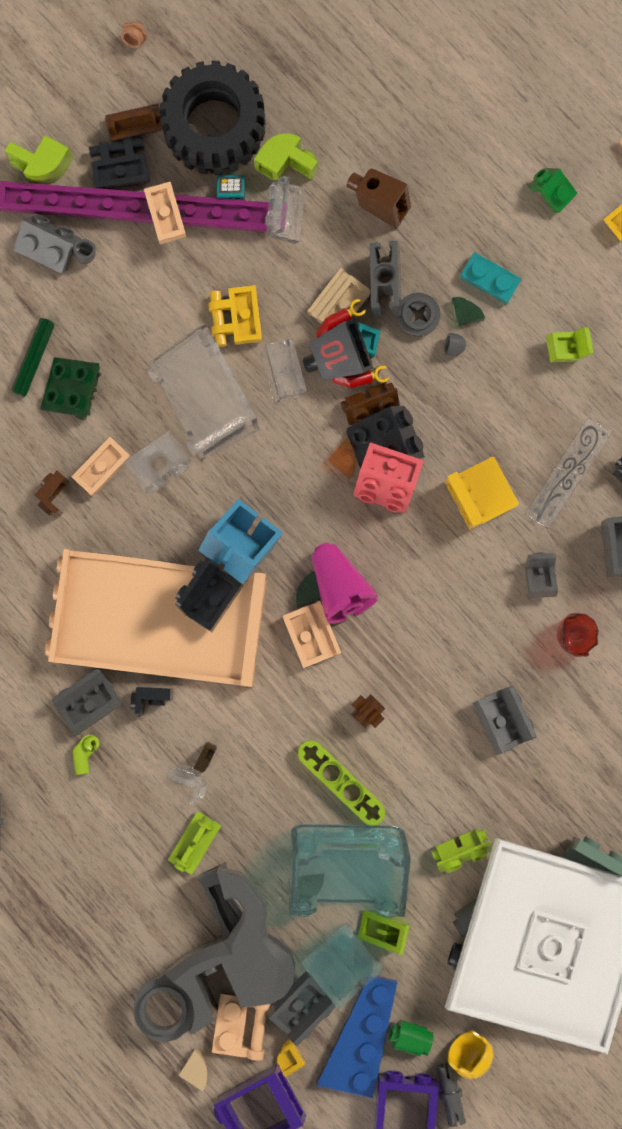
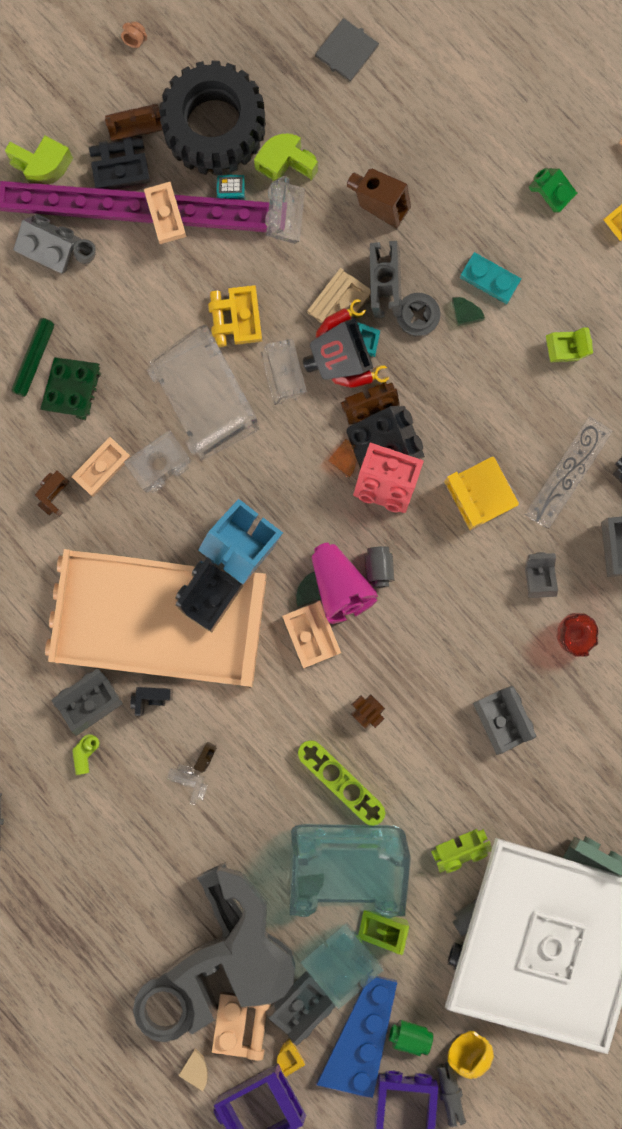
(194, 843): lime hinge -> none
(347, 49): none -> dark grey piece
(379, 566): none -> dark grey brick
(454, 344): dark grey hinge -> none

